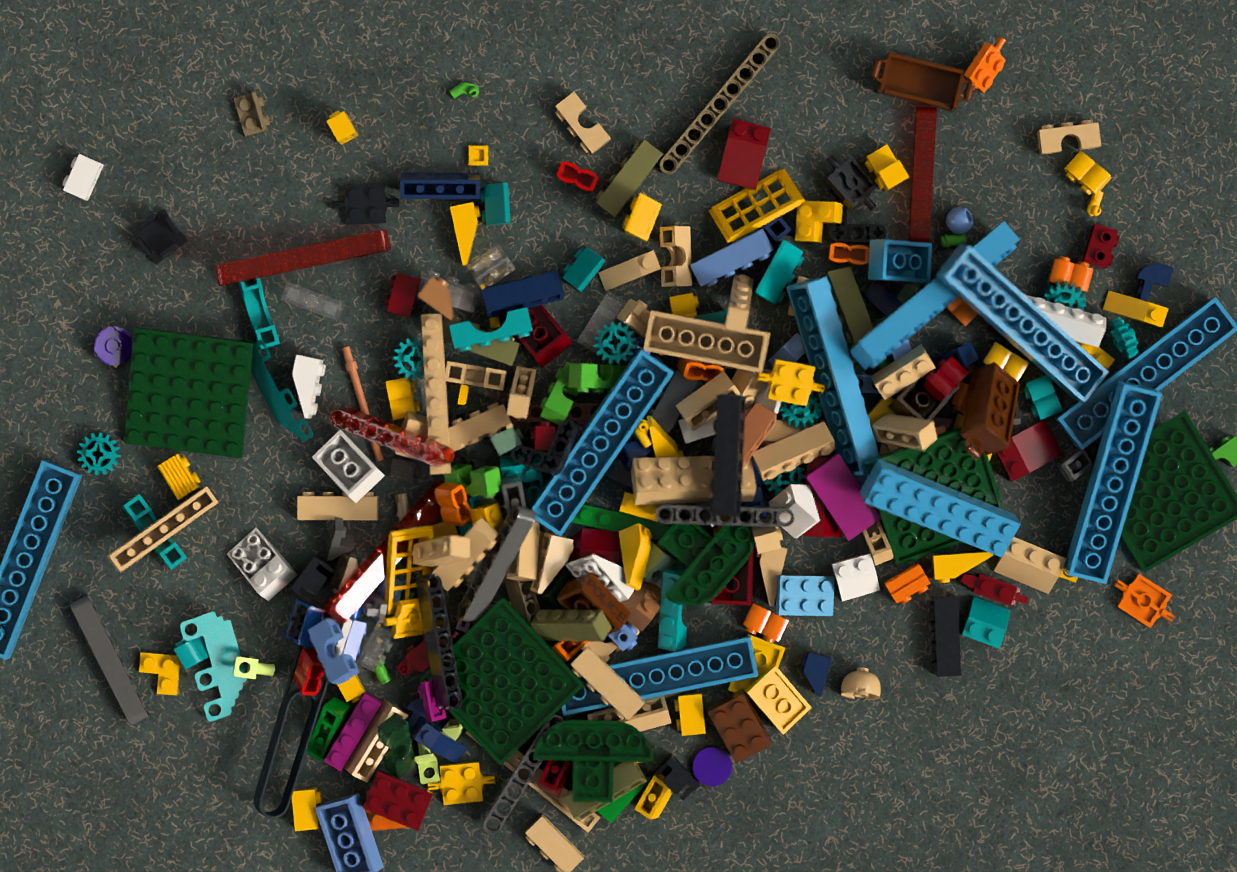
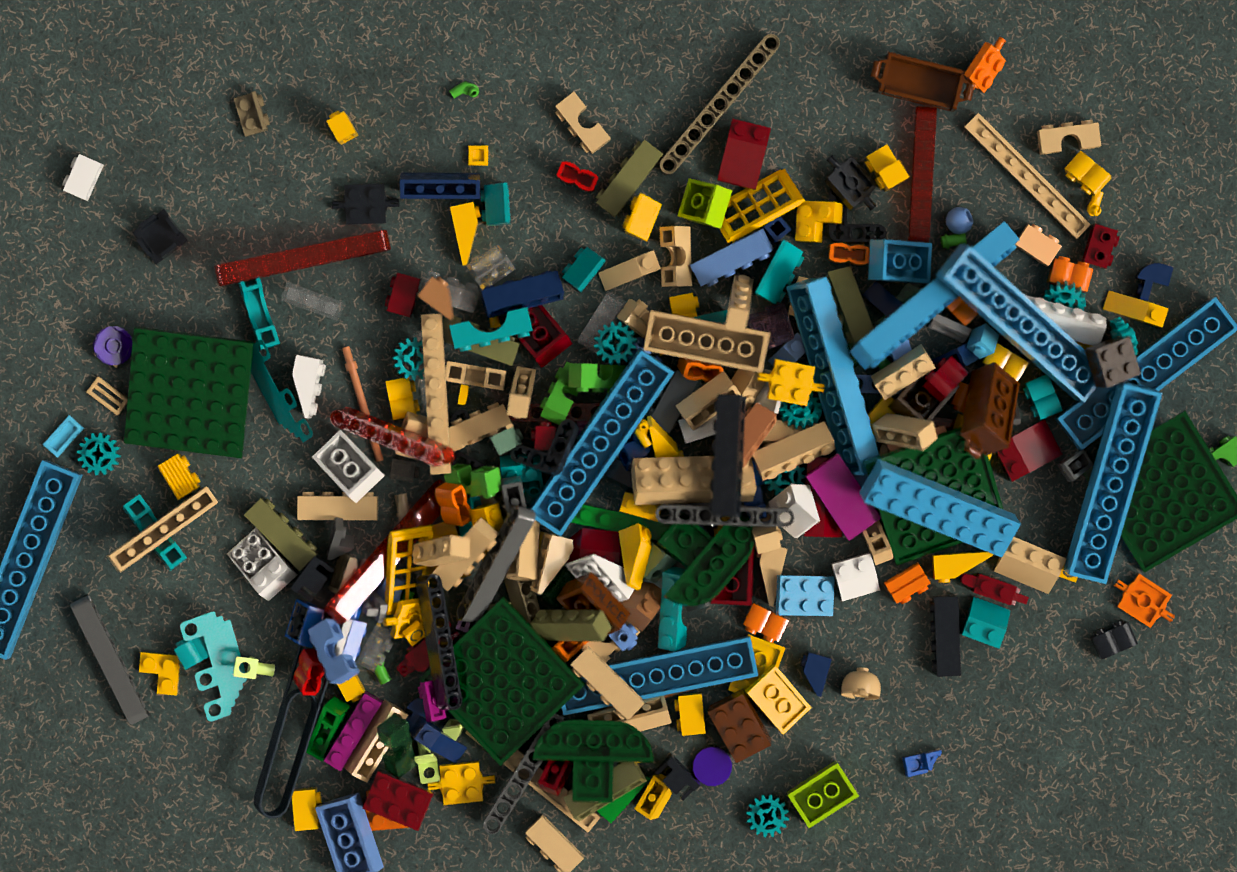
(63, 436): none -> medium azure tile
(112, 389): none -> tan tile
(281, 534): none -> olive brick
(414, 633): none -> yellow tile
(704, 203): none -> lime brick
(761, 826): none -> teal gear
(775, 321): none -> slope
(822, 794): none -> lime brick
(920, 763): none -> blue slope
(949, 328): none -> light grey tile
(982, 341): none -> medium azure brick
(1027, 176): none -> tan plate
(1038, 245): none -> light nougat brick
(1112, 361): none -> dark brown brick
(1114, 639): none -> black brick

